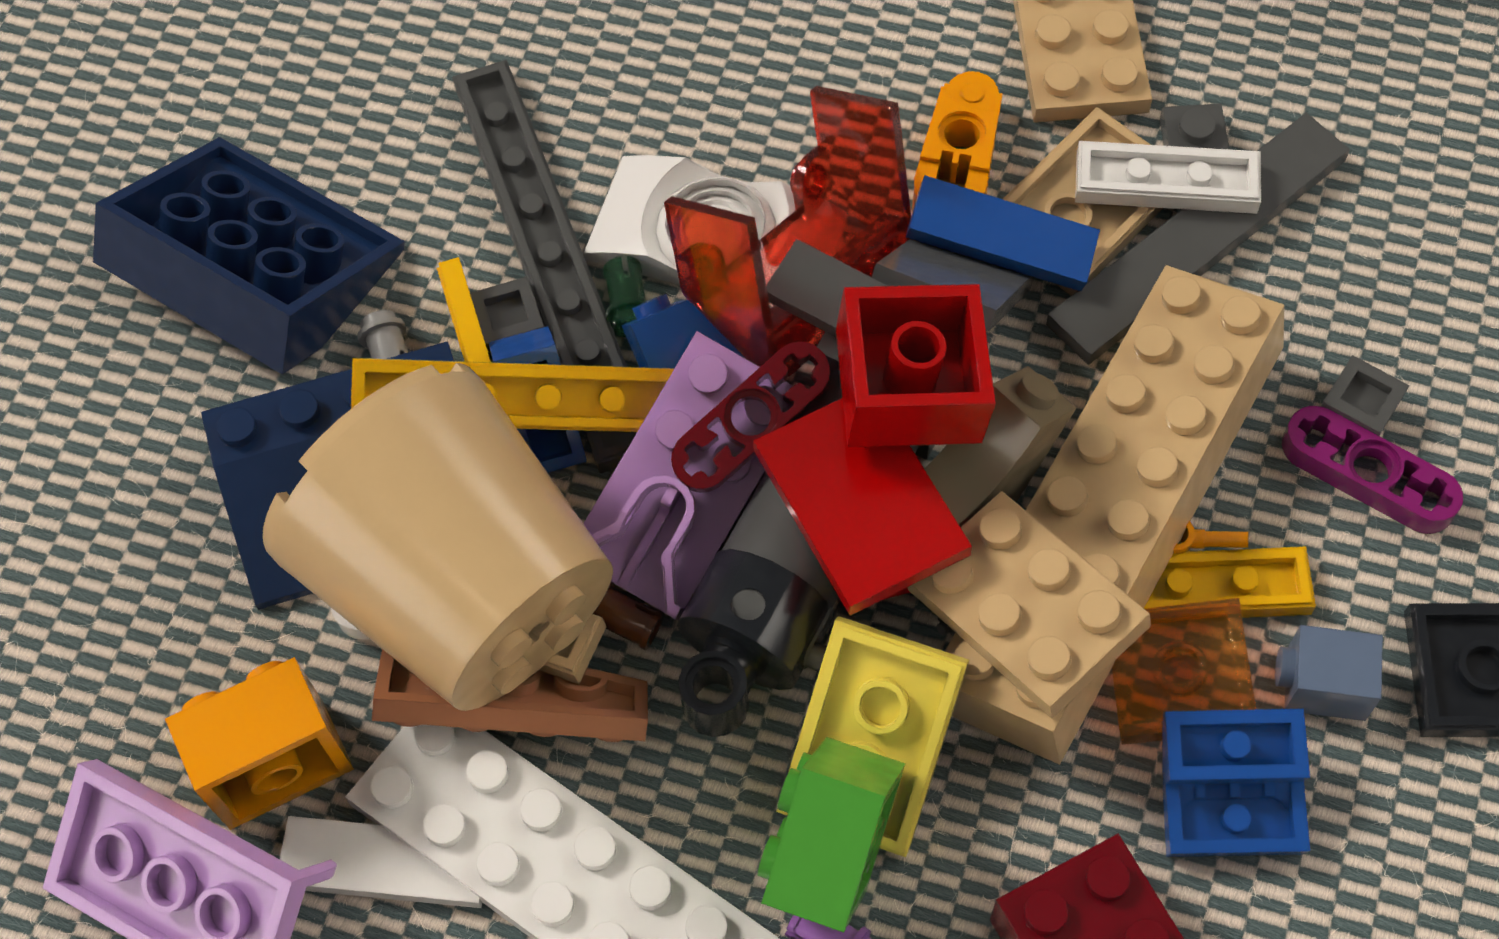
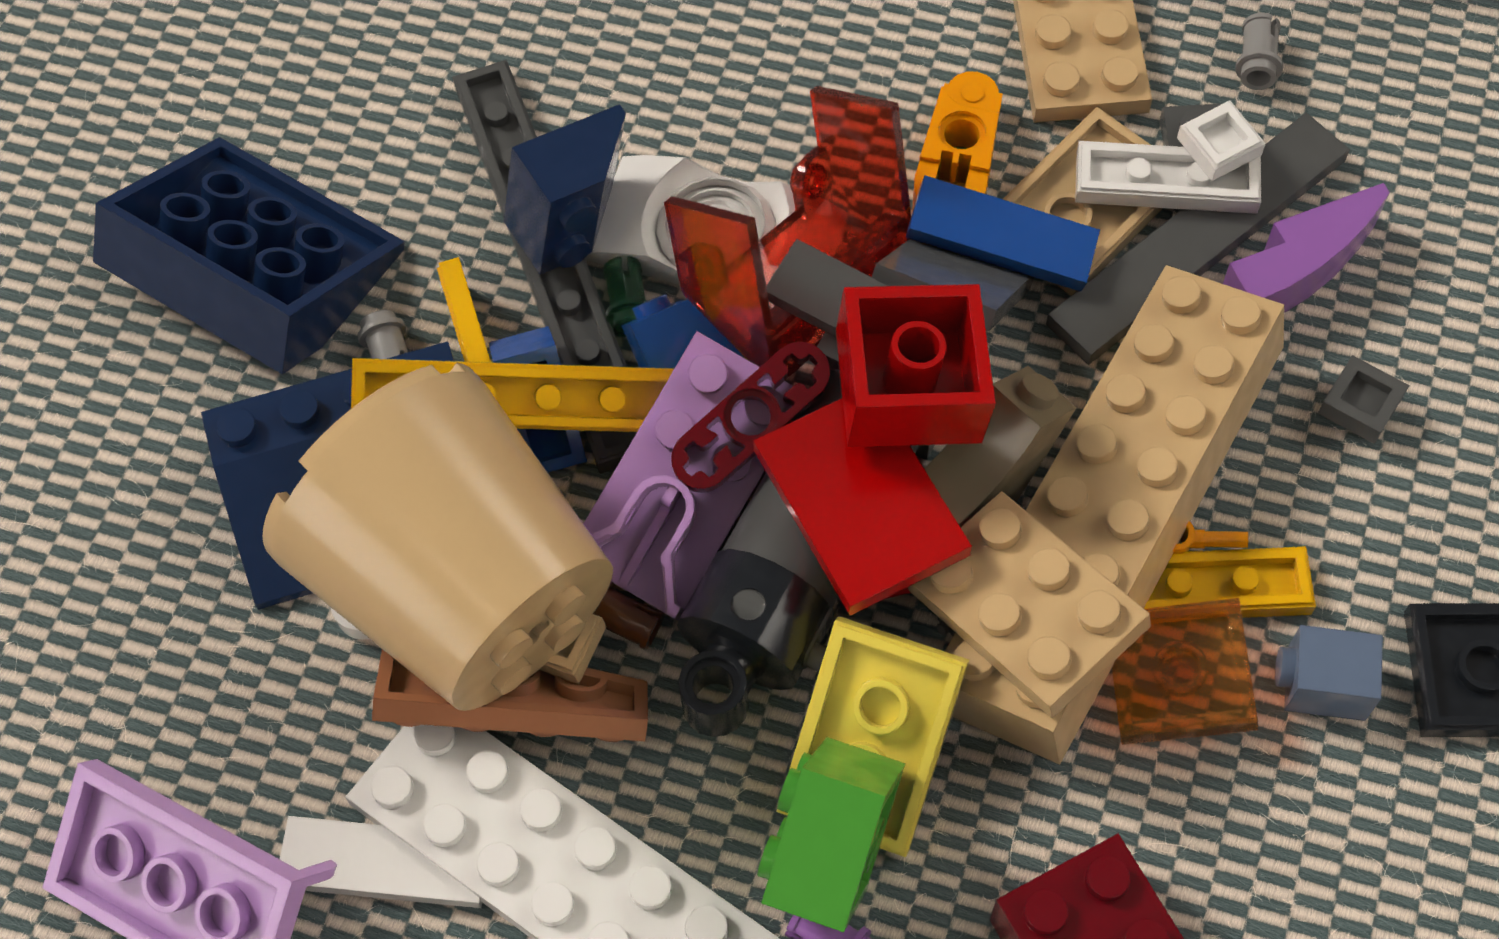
(258, 742): light orange brick -> none
(506, 310): dark grey plate -> none
(562, 189): none -> dark blue slope
(1221, 140): none -> white tile
(1235, 782): blue slope -> none
(1259, 62): none -> light grey pin
(1308, 248): none -> medium lavender slope
(1379, 495): magenta beam -> none

